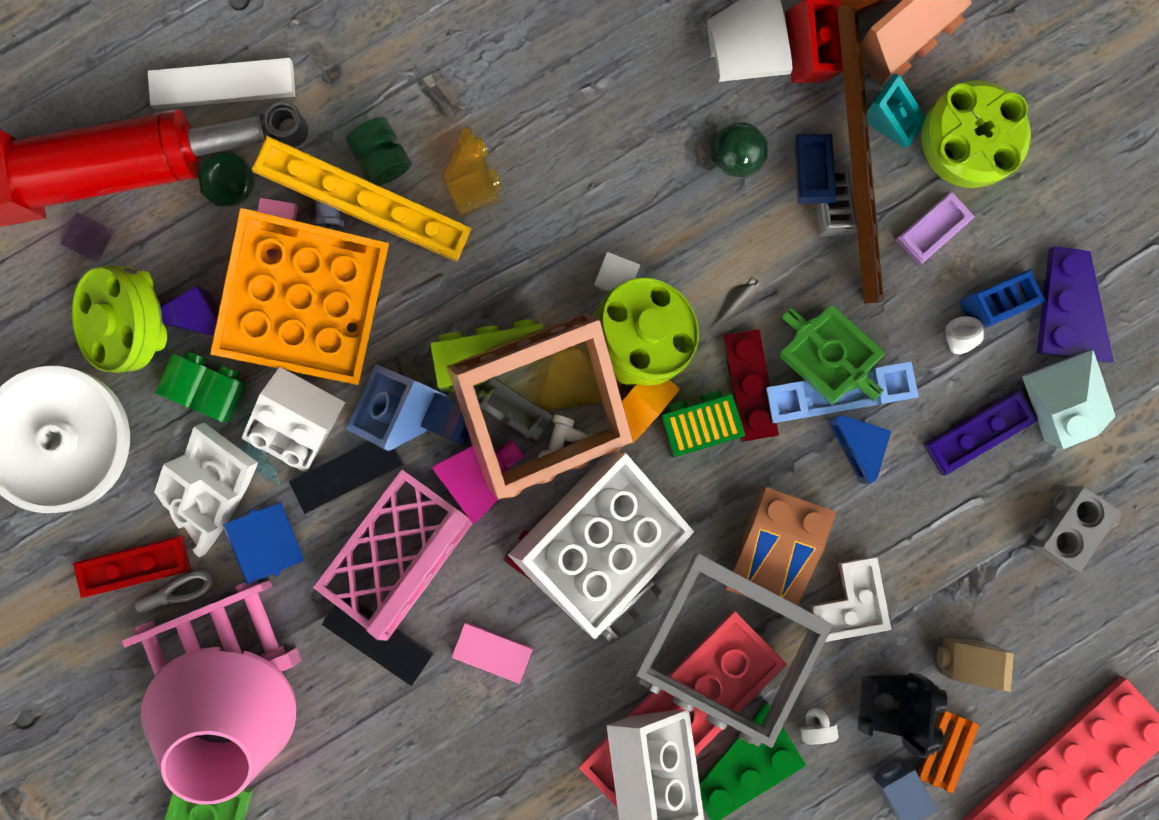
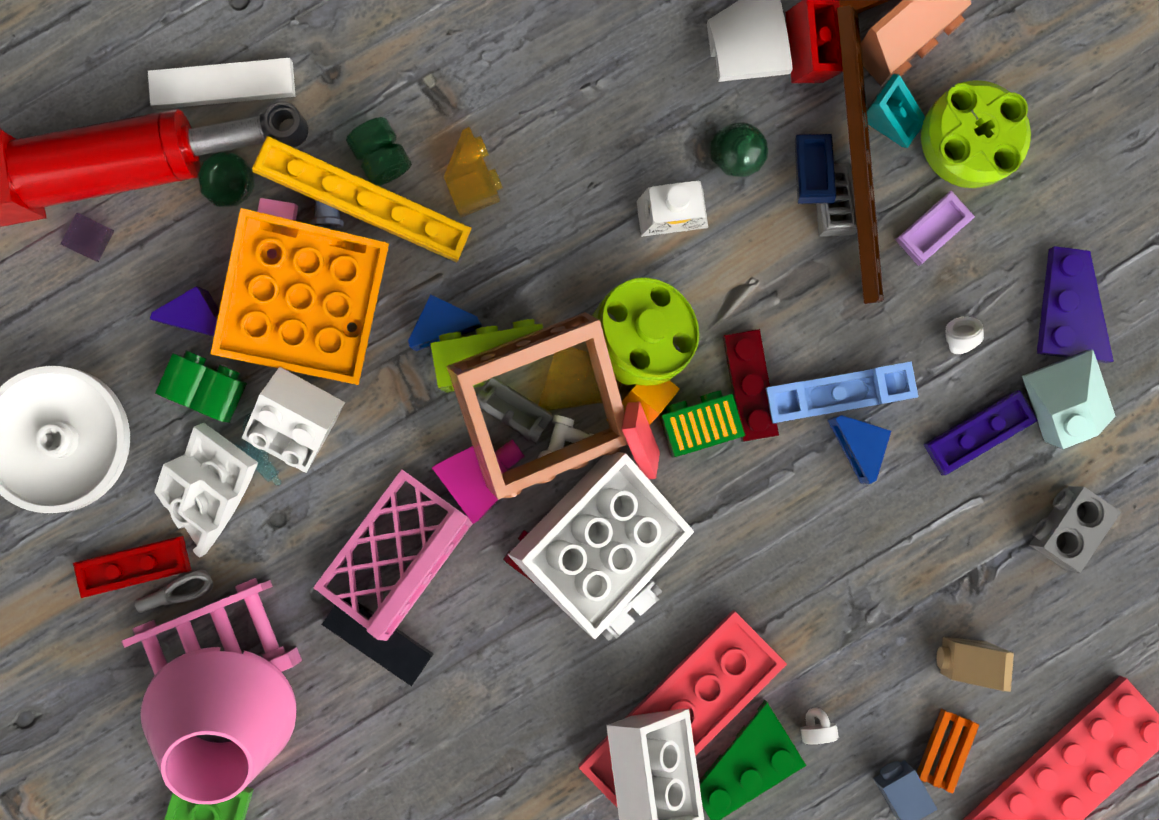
(117, 318): lime piece -> none
(263, 543): blue piece -> none
(343, 475): black tile -> none
(391, 409): medium blue slope -> none
(438, 319): none -> blue slope
(446, 419): dark blue slope -> none
(492, 652): bright pink tile -> none
(614, 272): white tile -> none
(641, 439): none -> coral tile
(672, 208): none -> white torso
(716, 712): light grey window -> none
(782, 543): nougat slope -> none
(832, 354): bright green plate -> none
(864, 604): white plate -> none
(916, 712): black piece -> none
(982, 307): blue slope -> none

